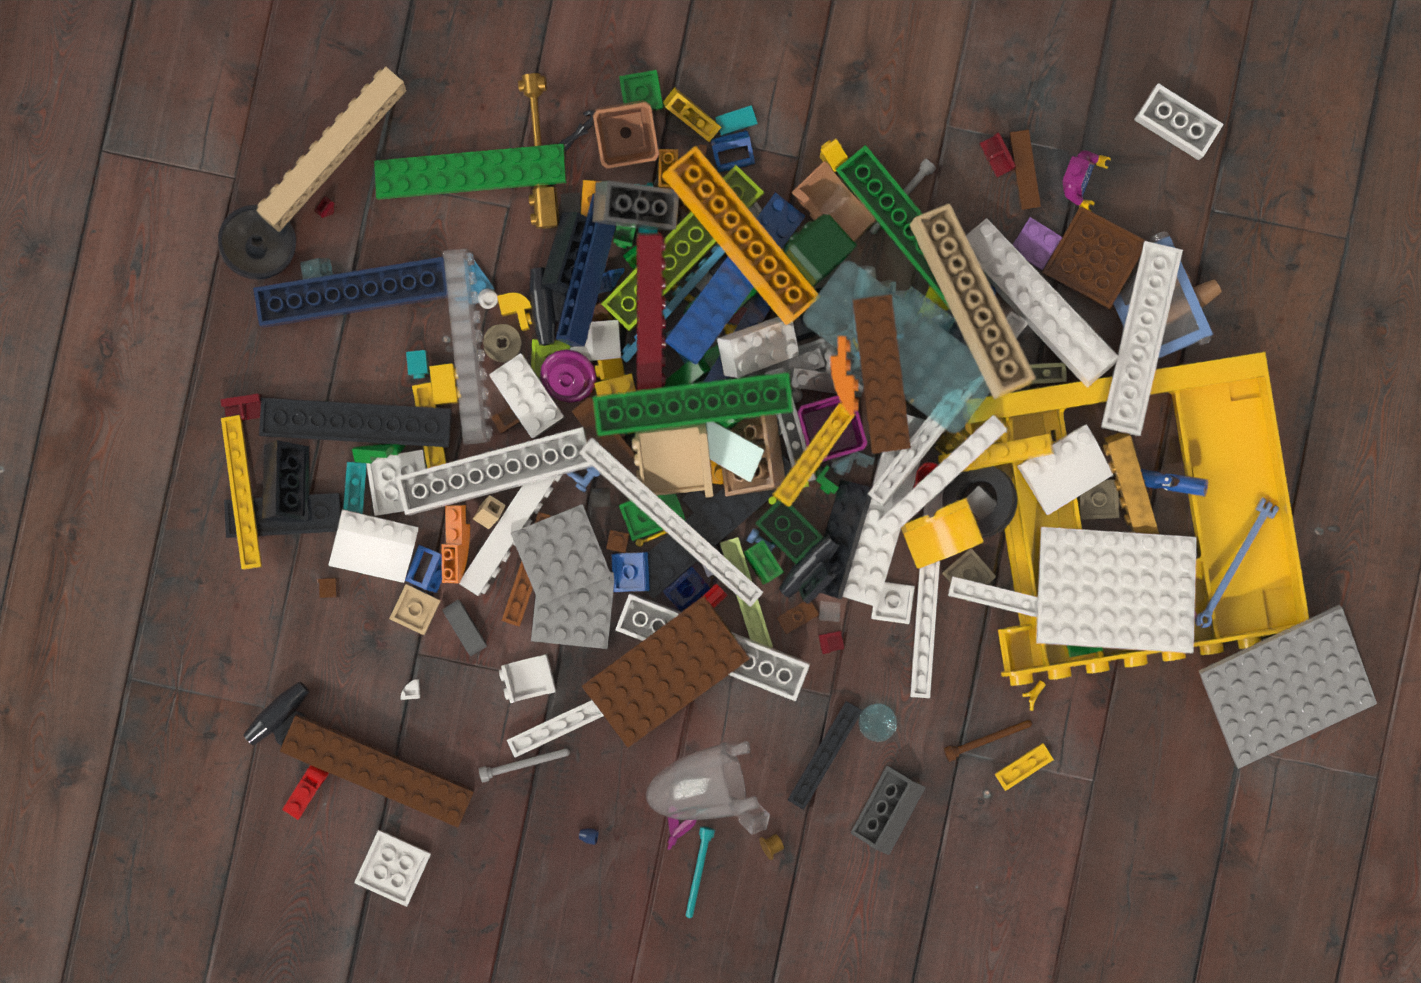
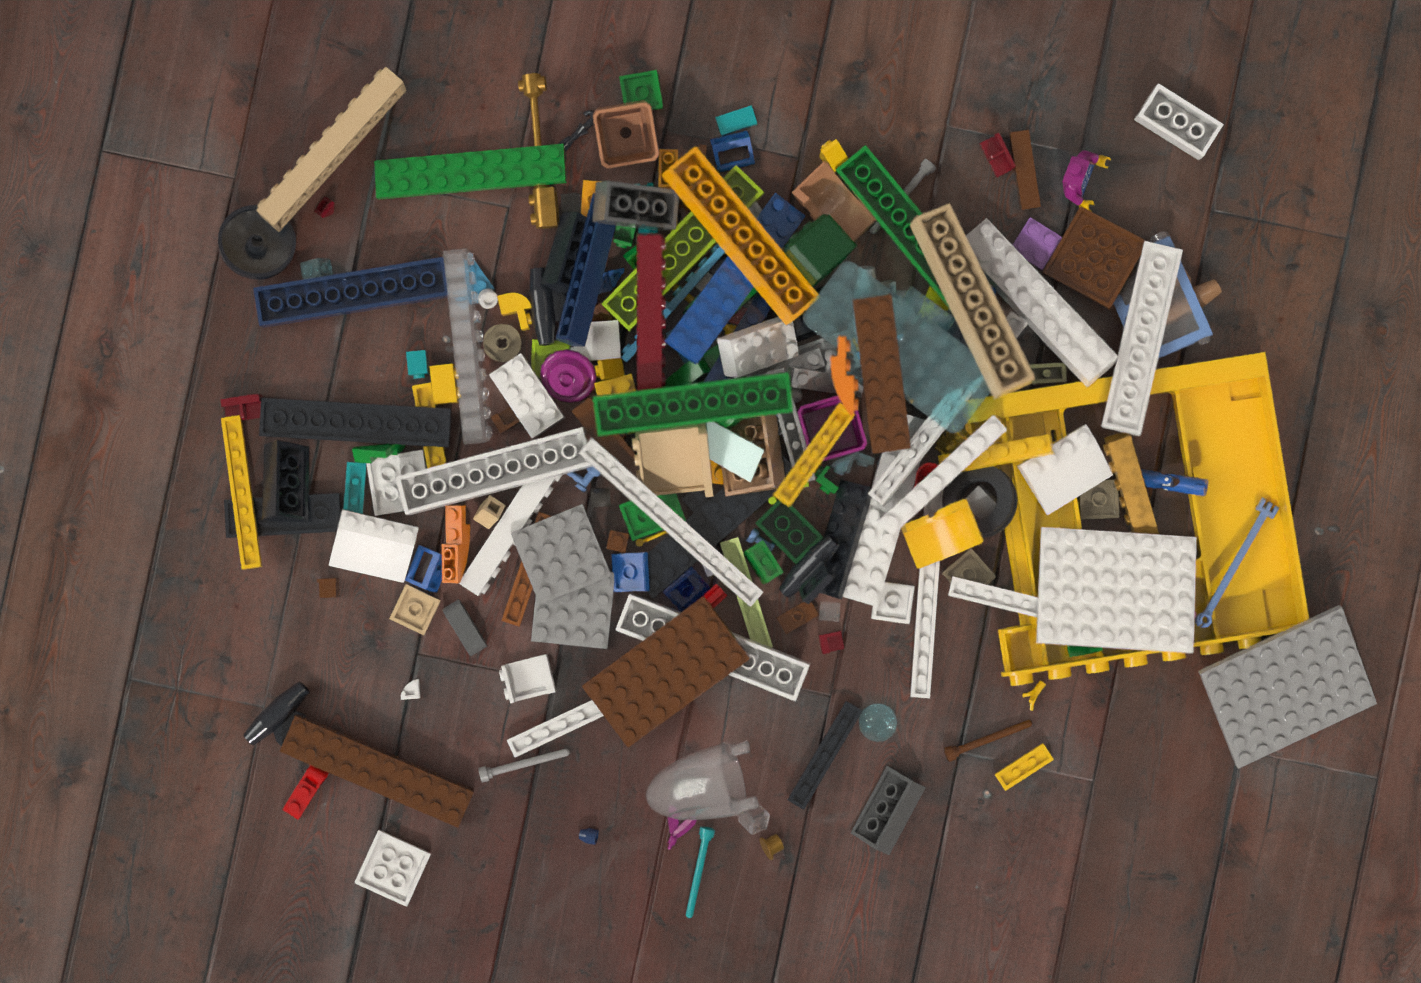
(691, 114): yellow slope -> none

